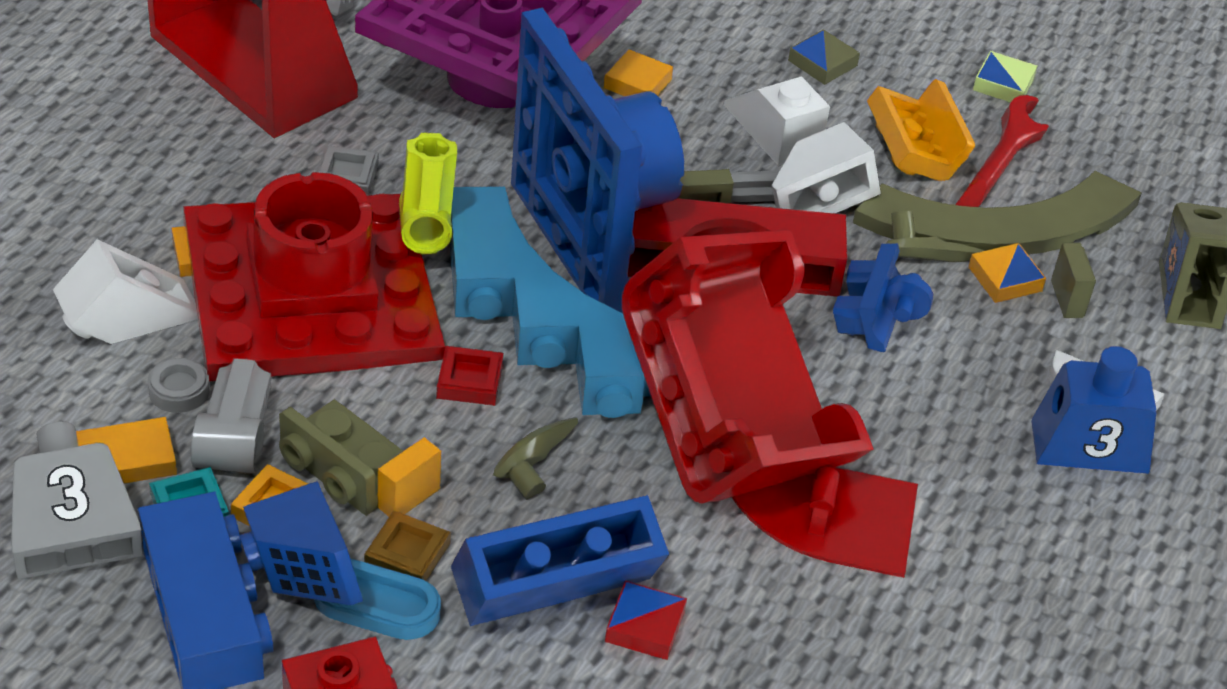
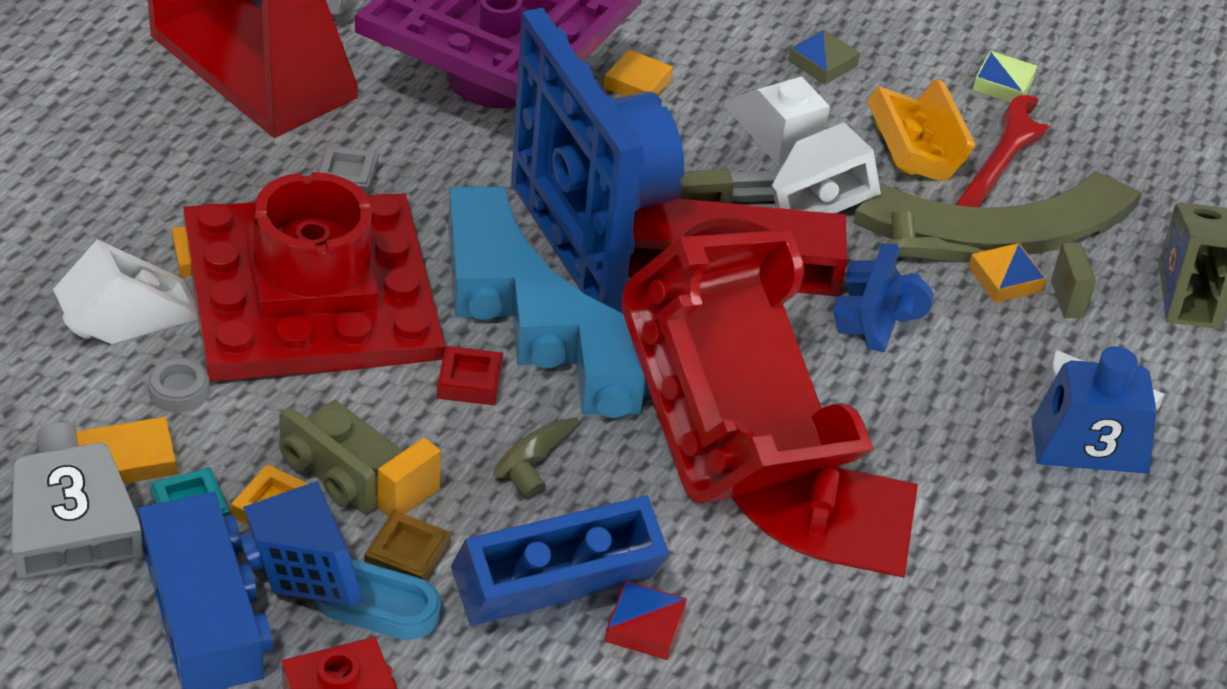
(233, 425): light grey piece -> none
(428, 193): neon yellow piece -> none

